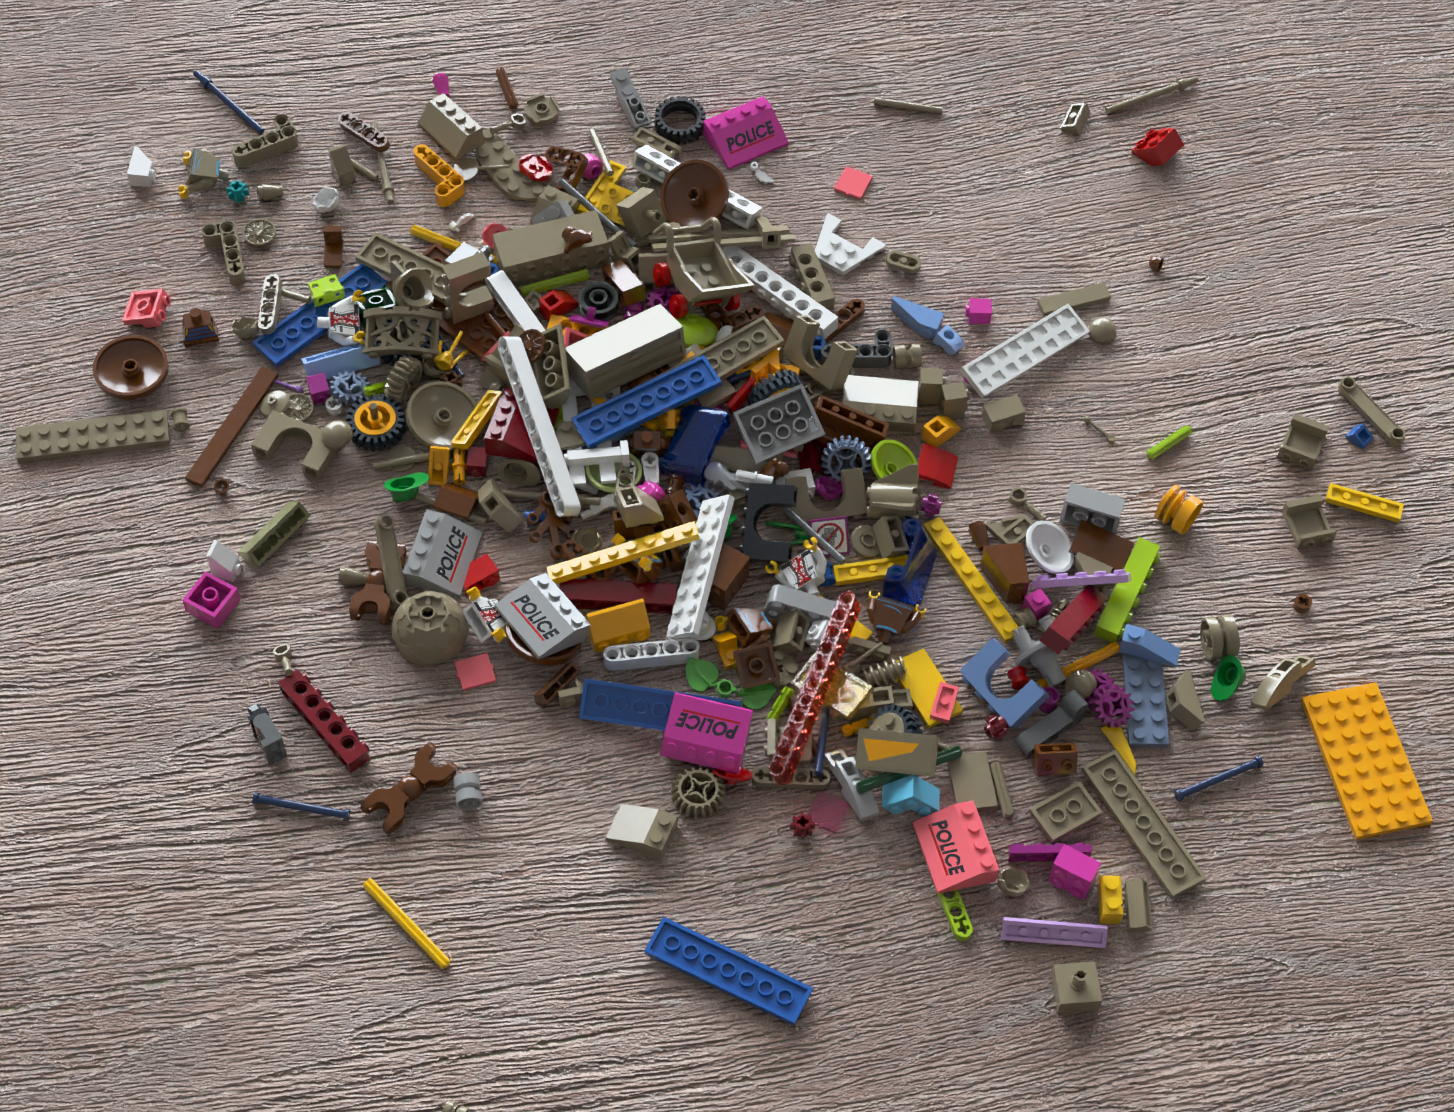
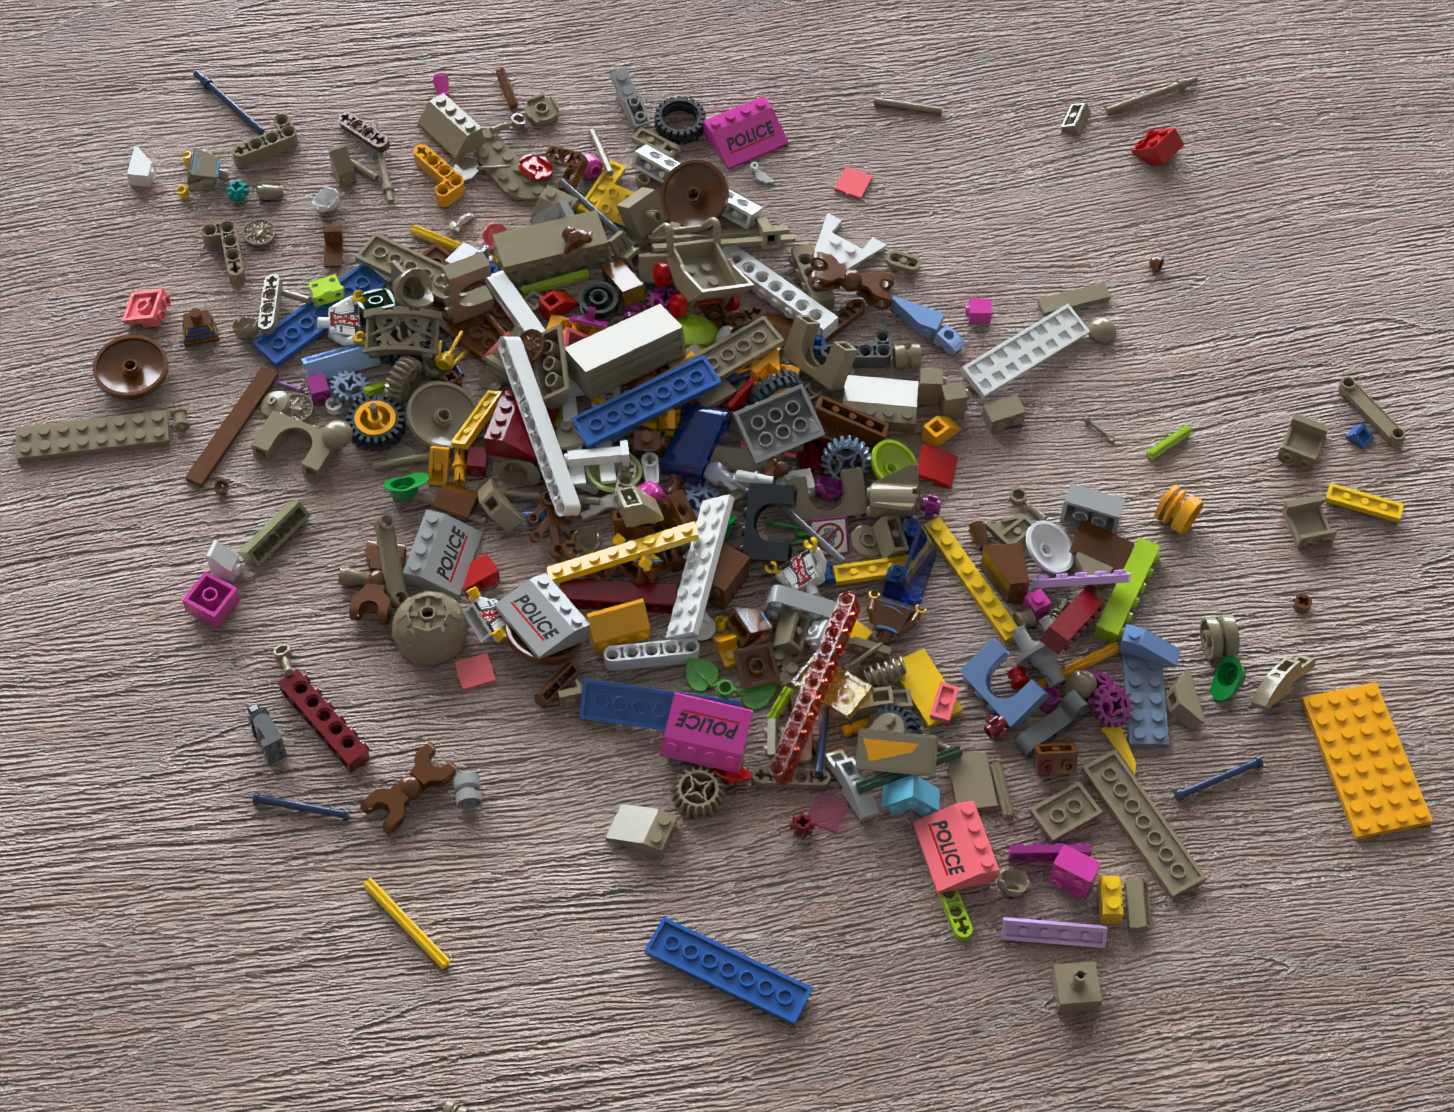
(834, 275): none -> reddish brown piece

